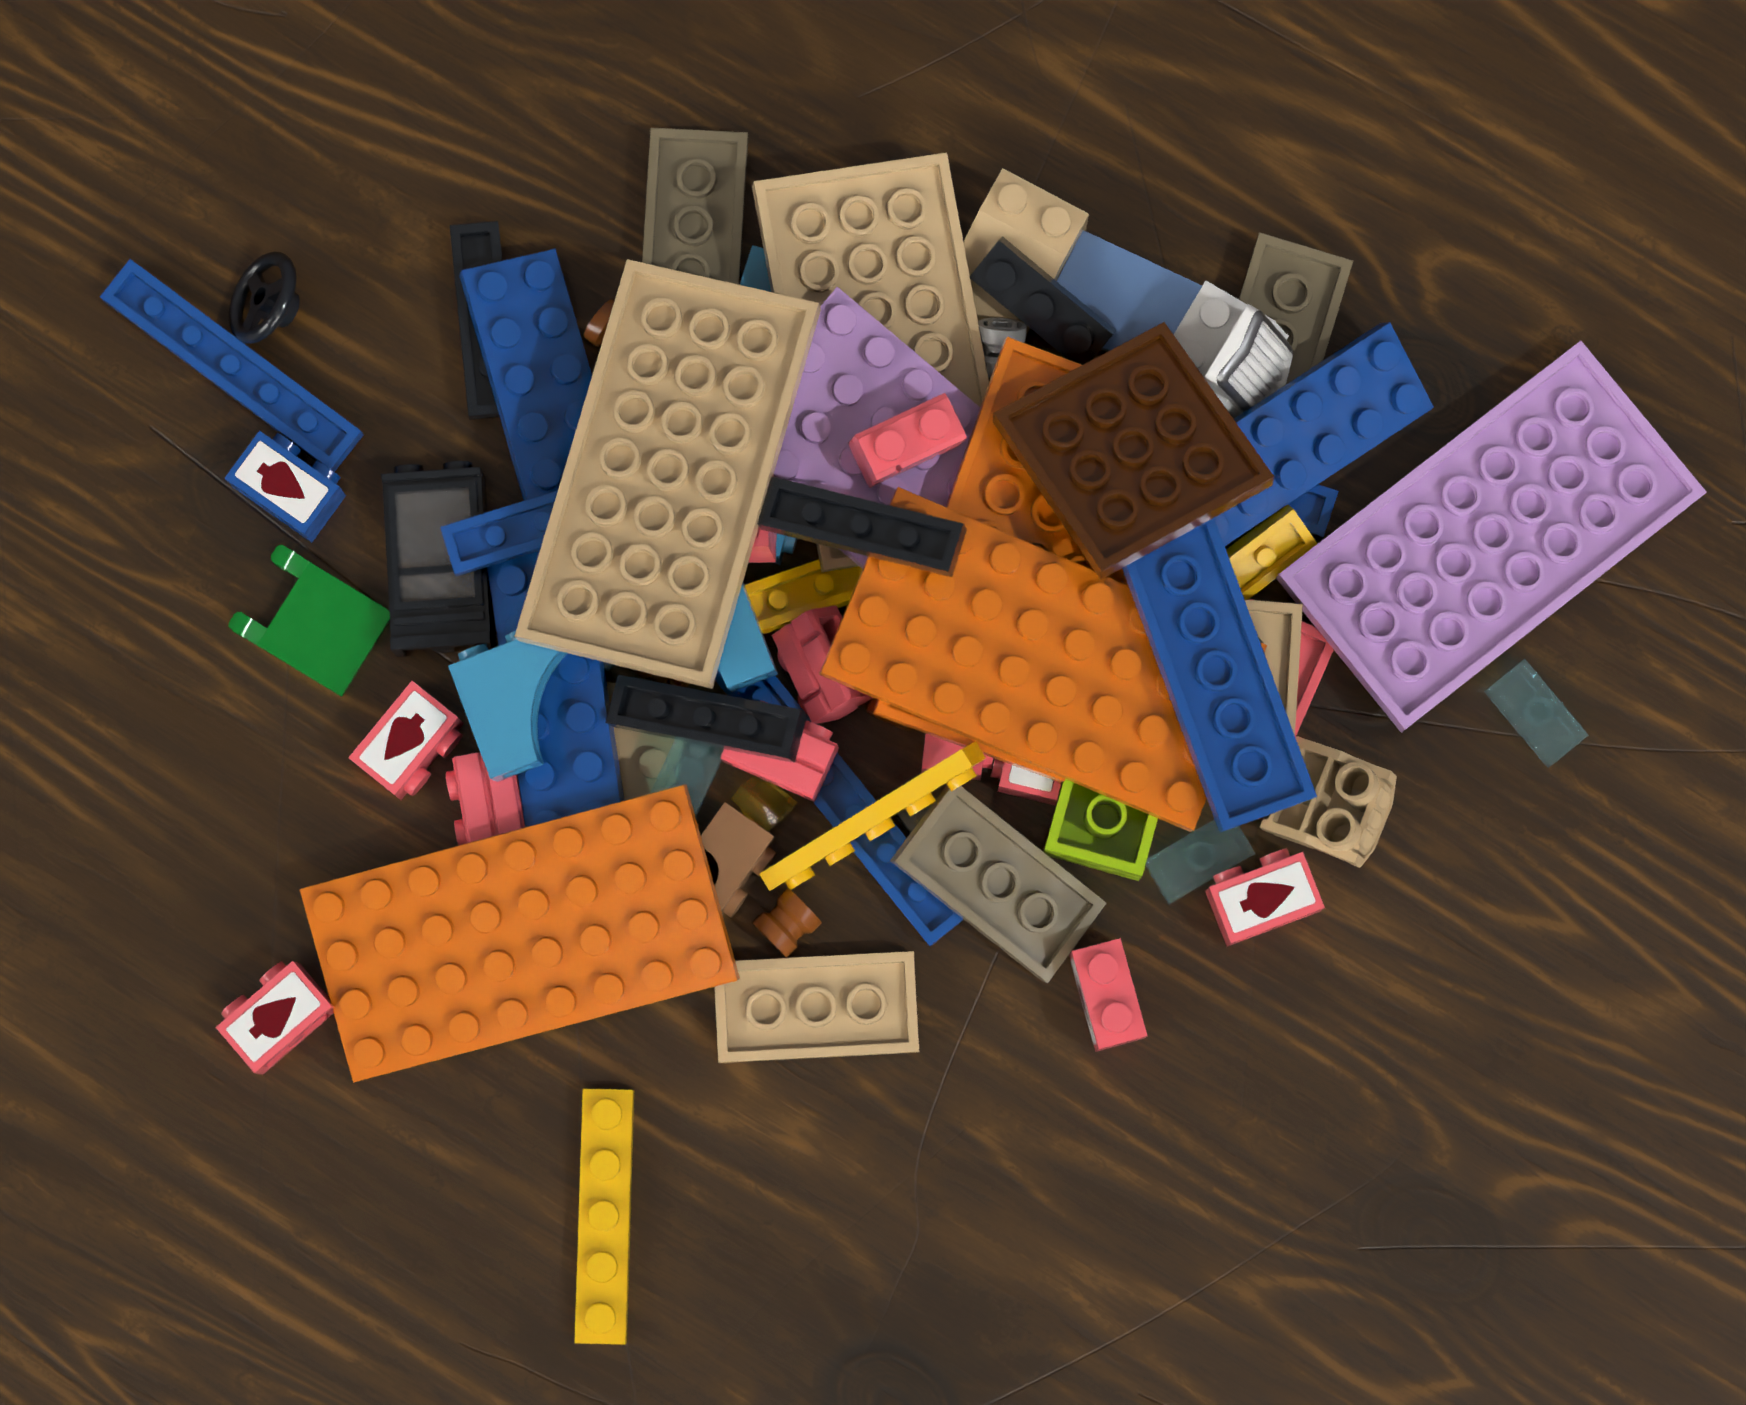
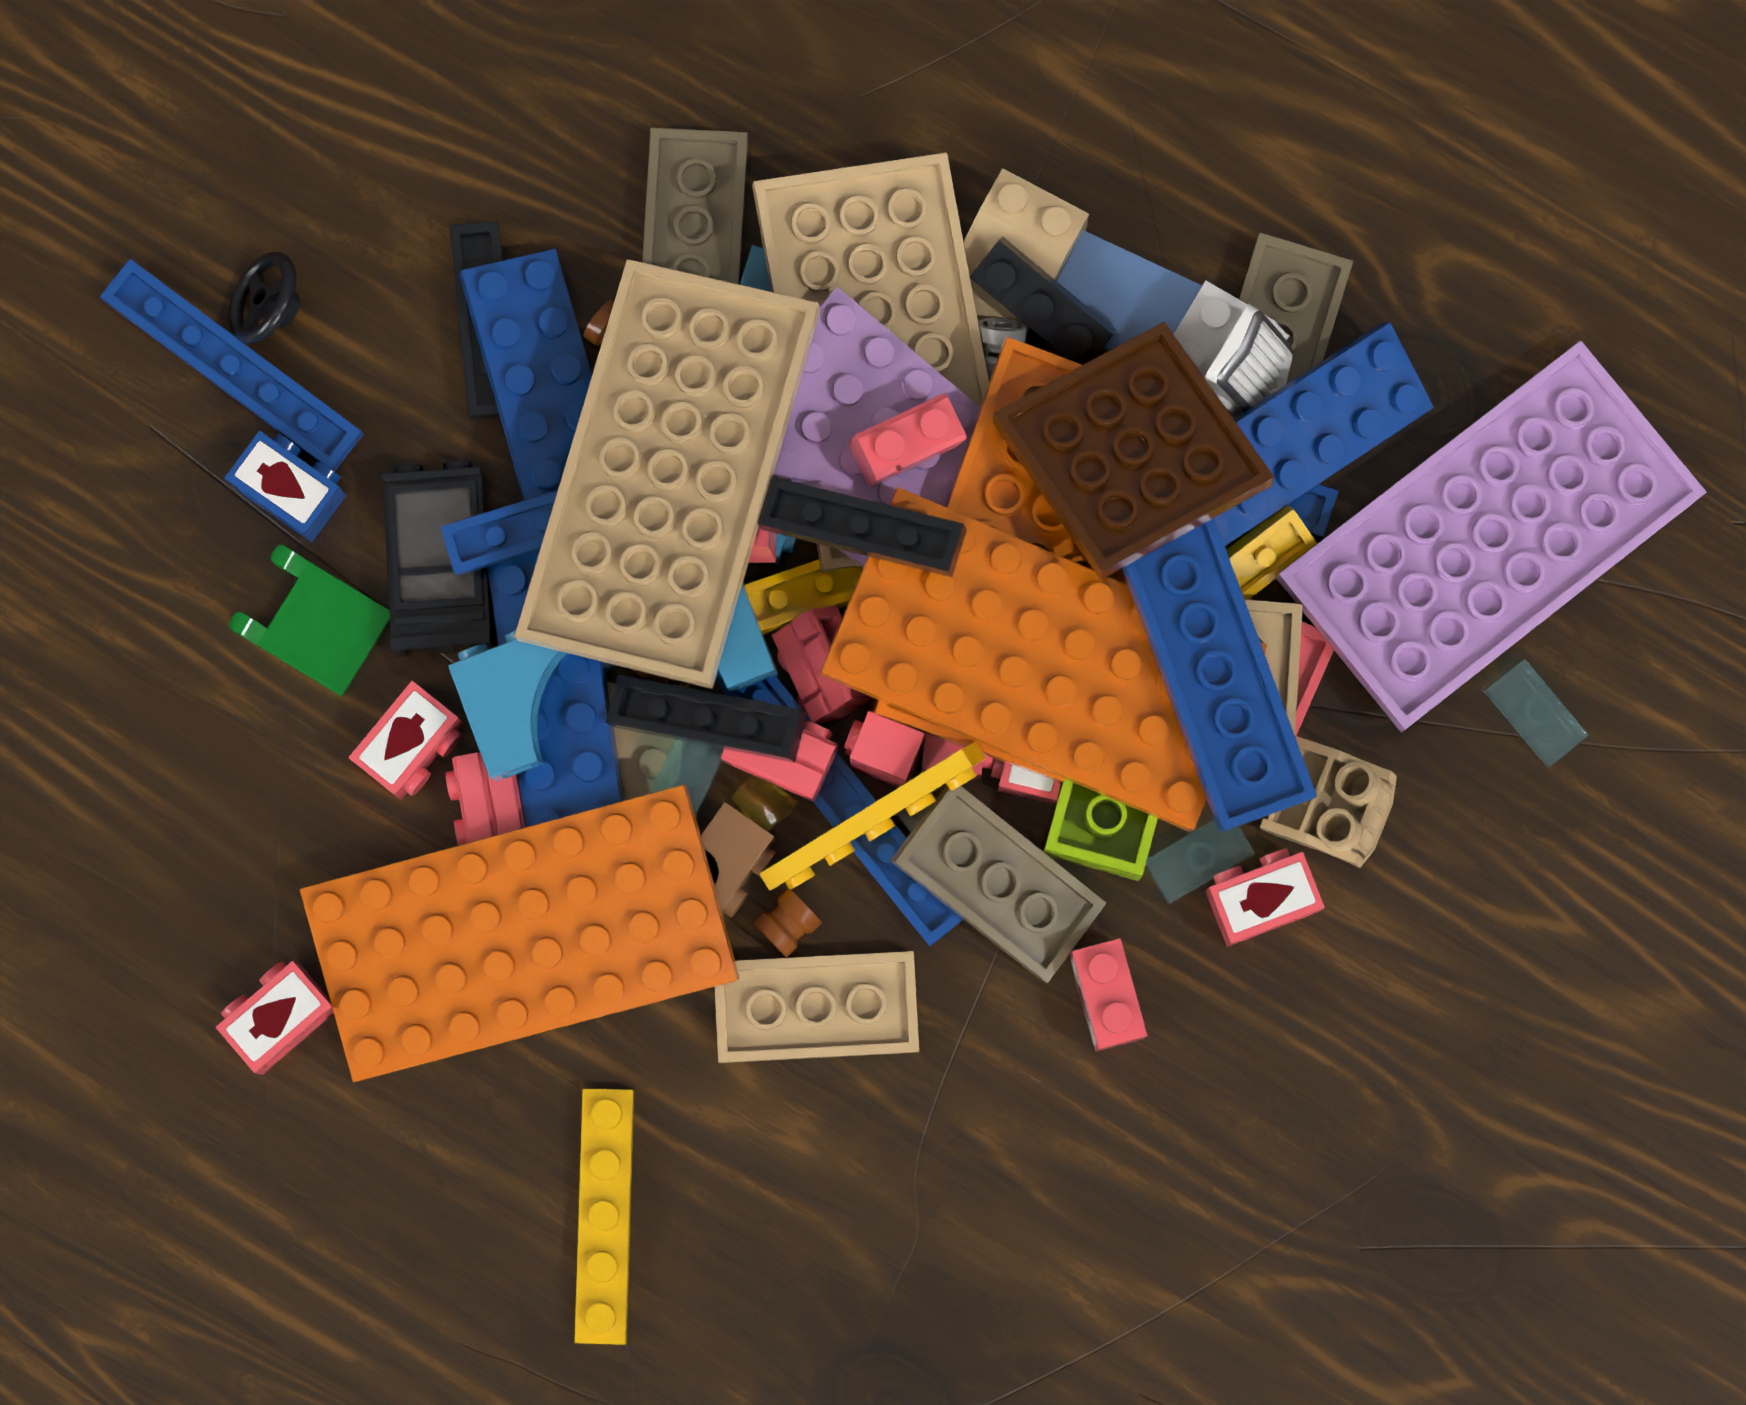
(884, 749): none -> coral brick

